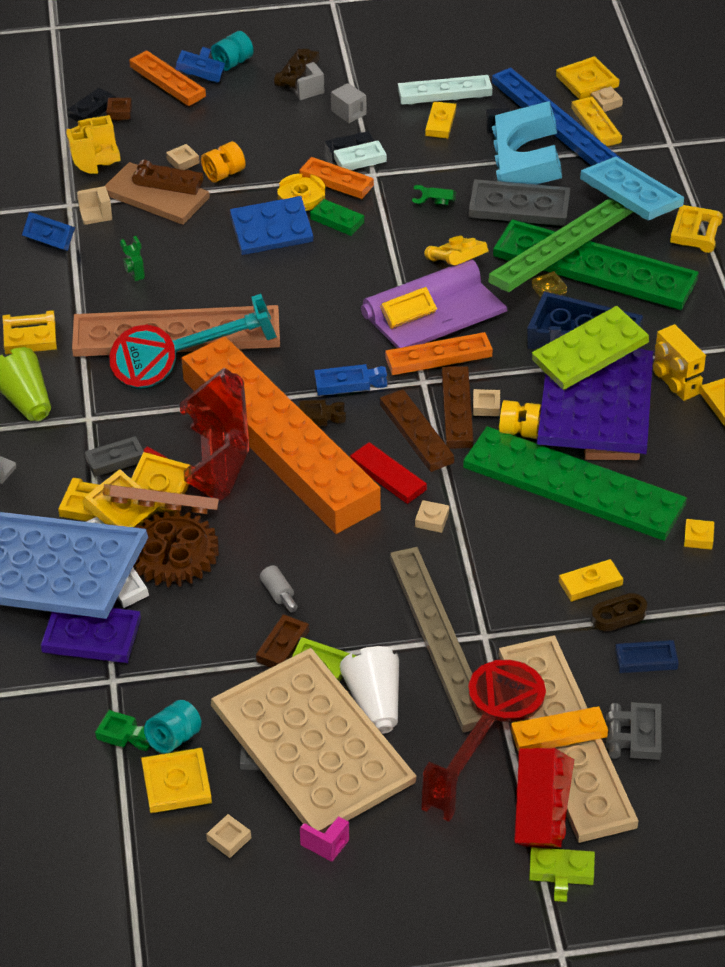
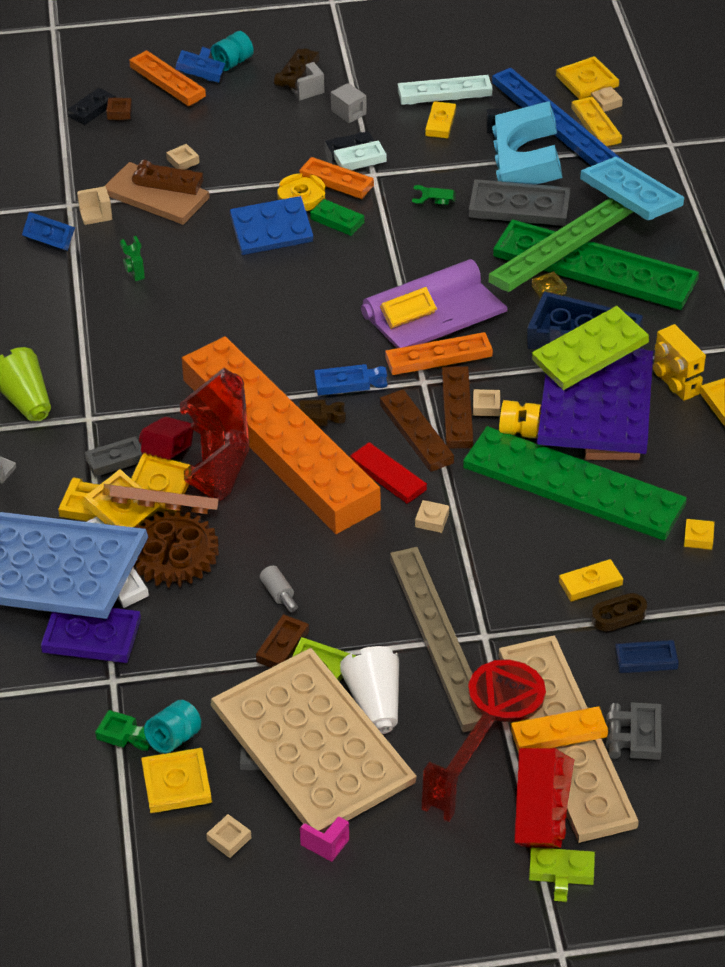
(36, 338): yellow plate -> none
(93, 143): yellow brick -> none
(97, 331): nougat plate -> none
(147, 353): teal piece -> none
(166, 437): none -> dark red brick
(222, 162): light orange wheel -> none
(457, 250): yellow plate -> none
(688, 226): yellow plate -> none

